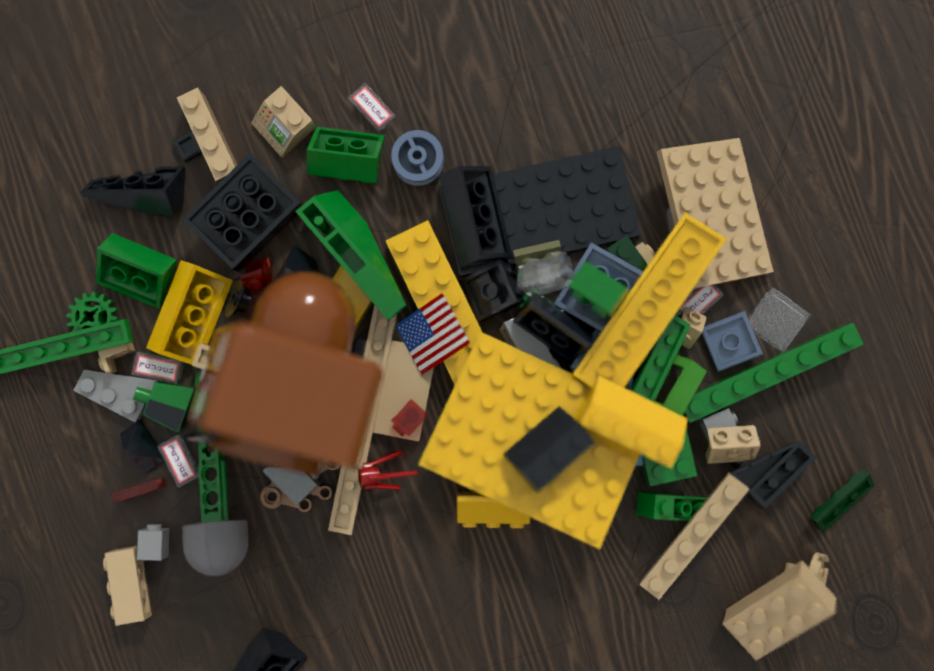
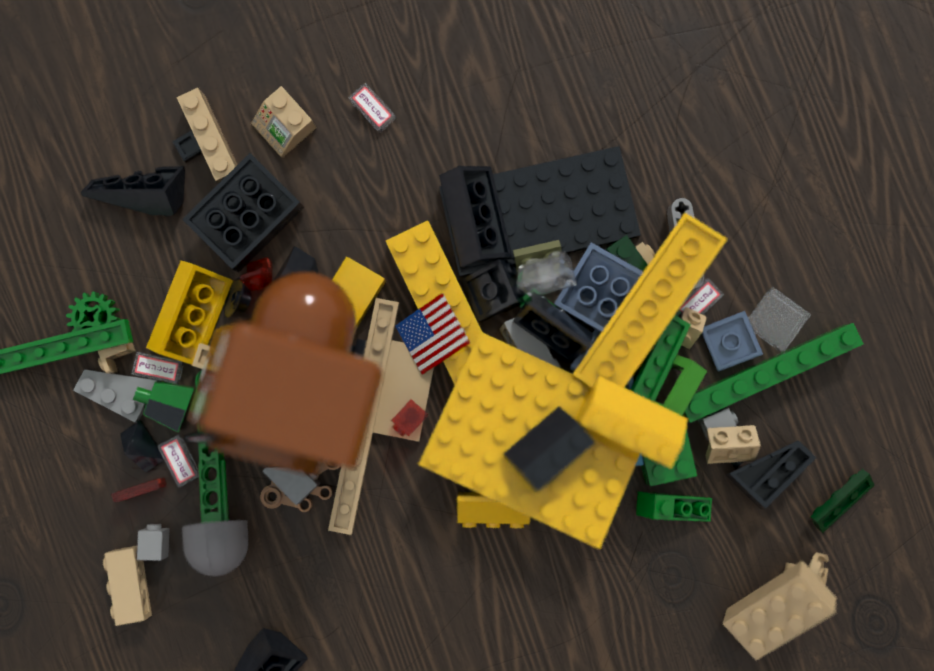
(134, 270): green slope -> none
(345, 154): green slope -> none
(354, 247): green wedge -> none
(370, 476): red plant -> none
(417, 158): sand blue wheel -> none
(598, 290): green brick -> none
(694, 535): tan plate -> none
(716, 189): tan plate -> none

